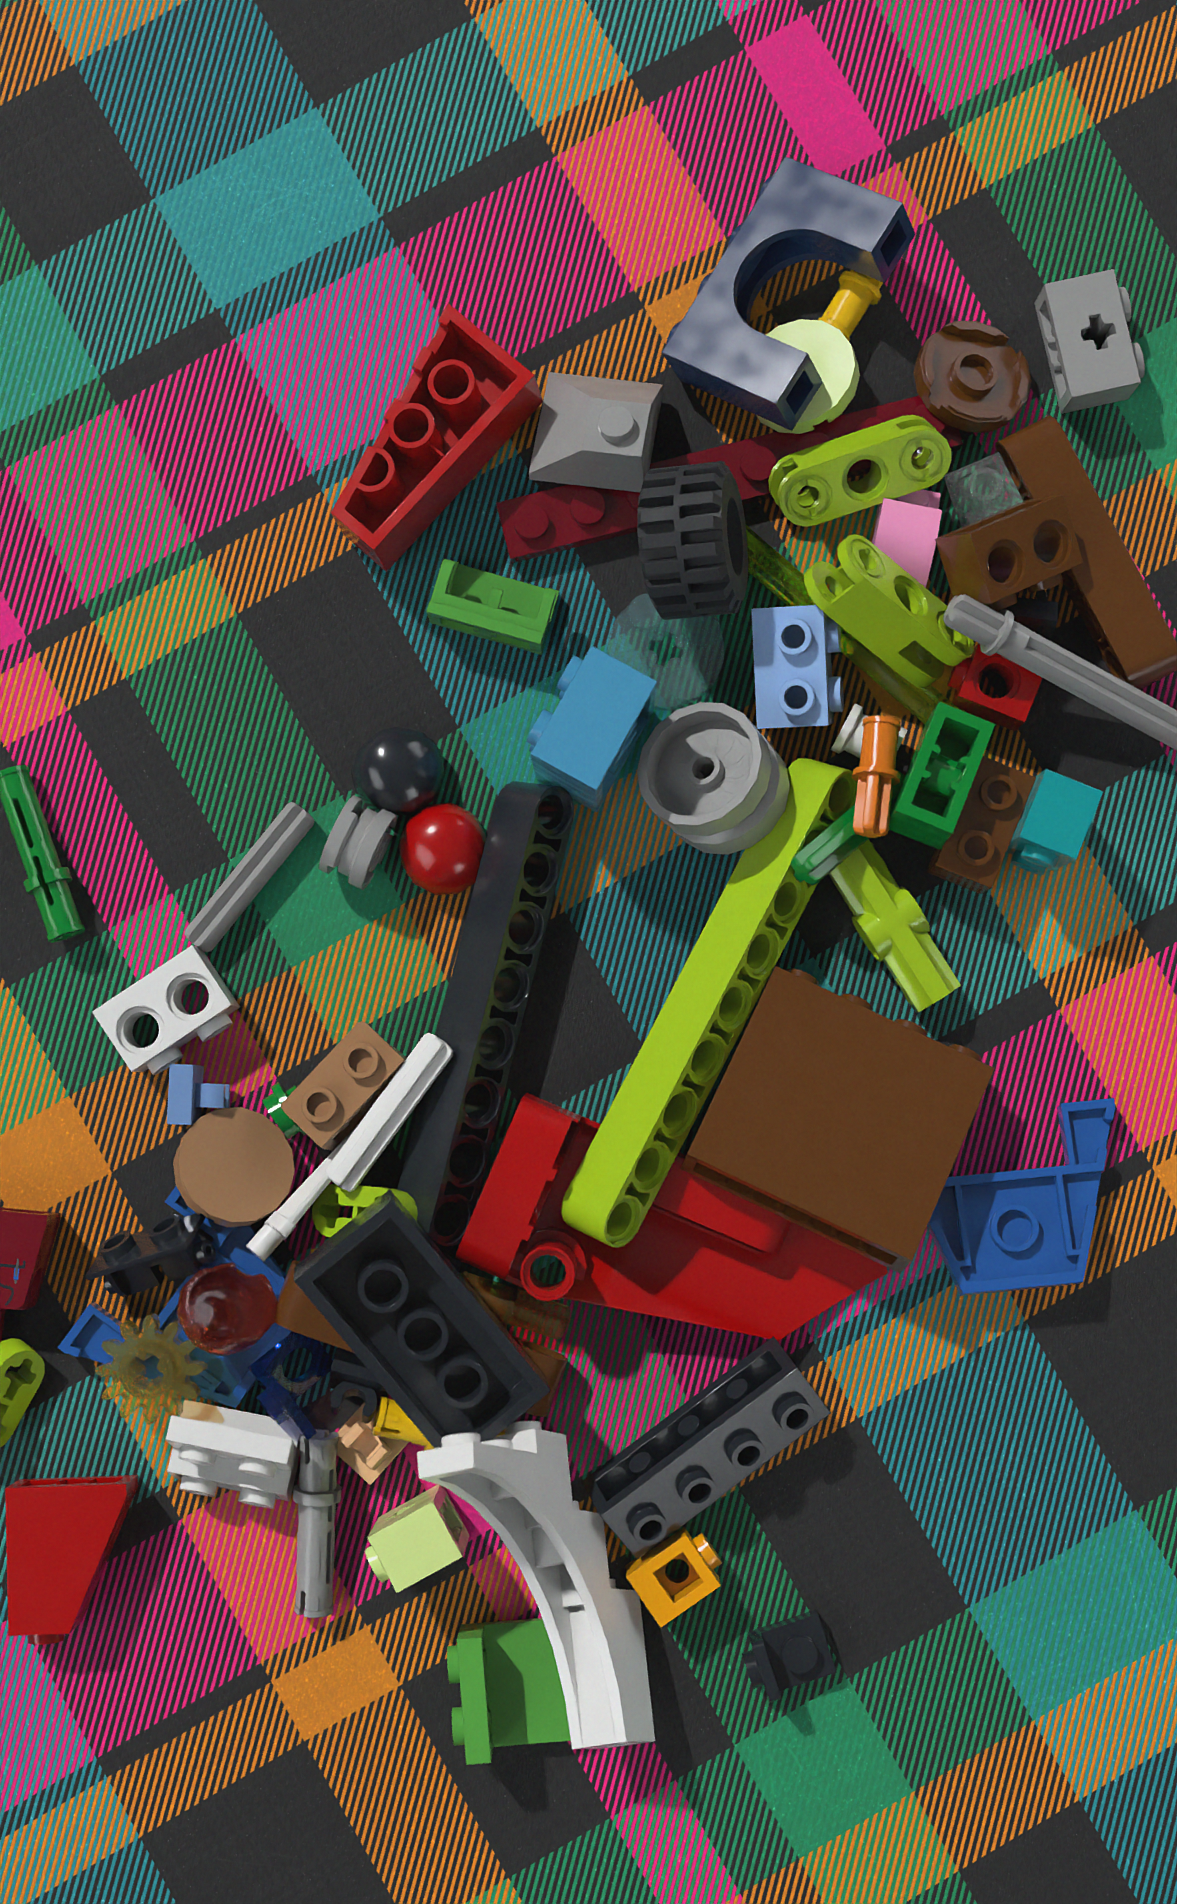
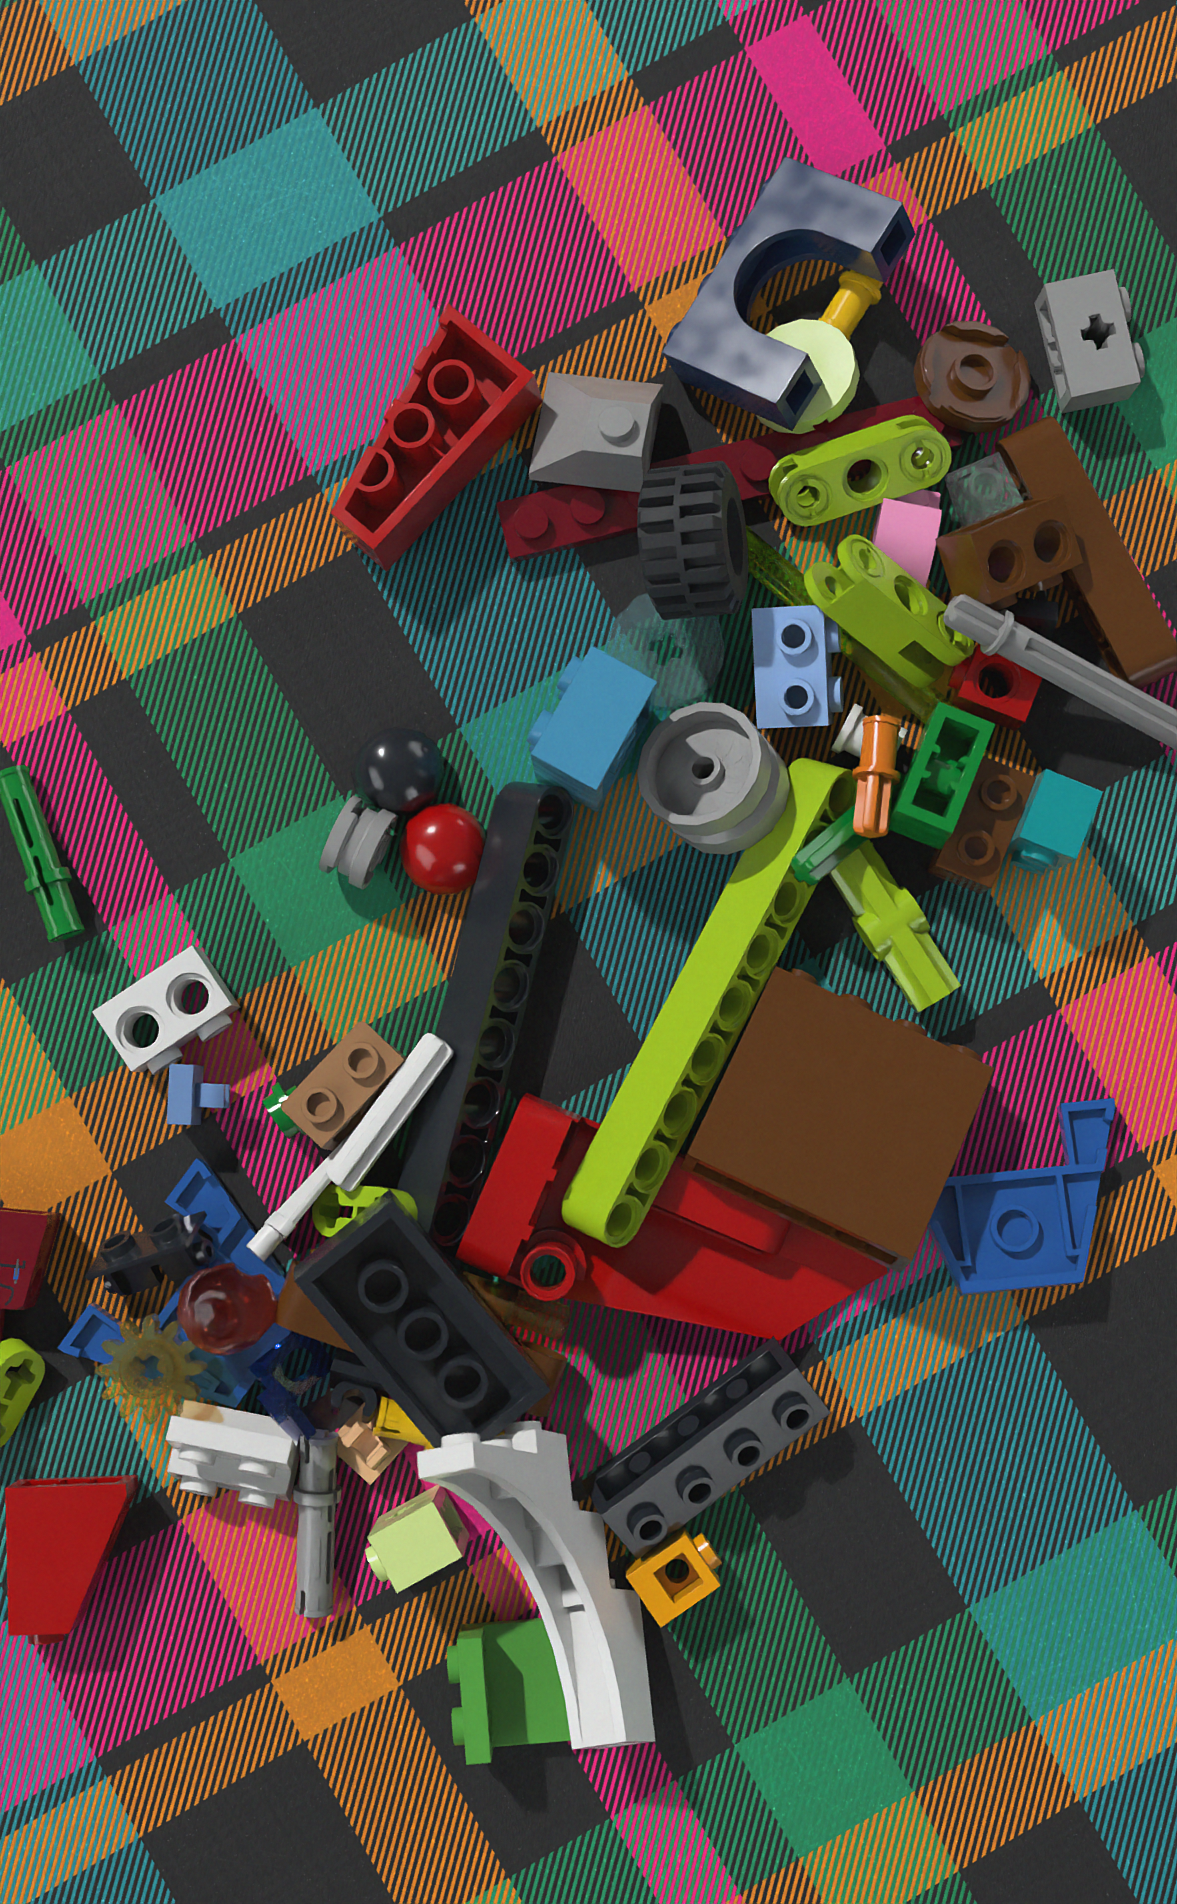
(234, 1166): medium nougat tile -> none
(249, 877): light grey axle -> none
(492, 606): bright green hinge -> none
(788, 1654): black bracket -> none

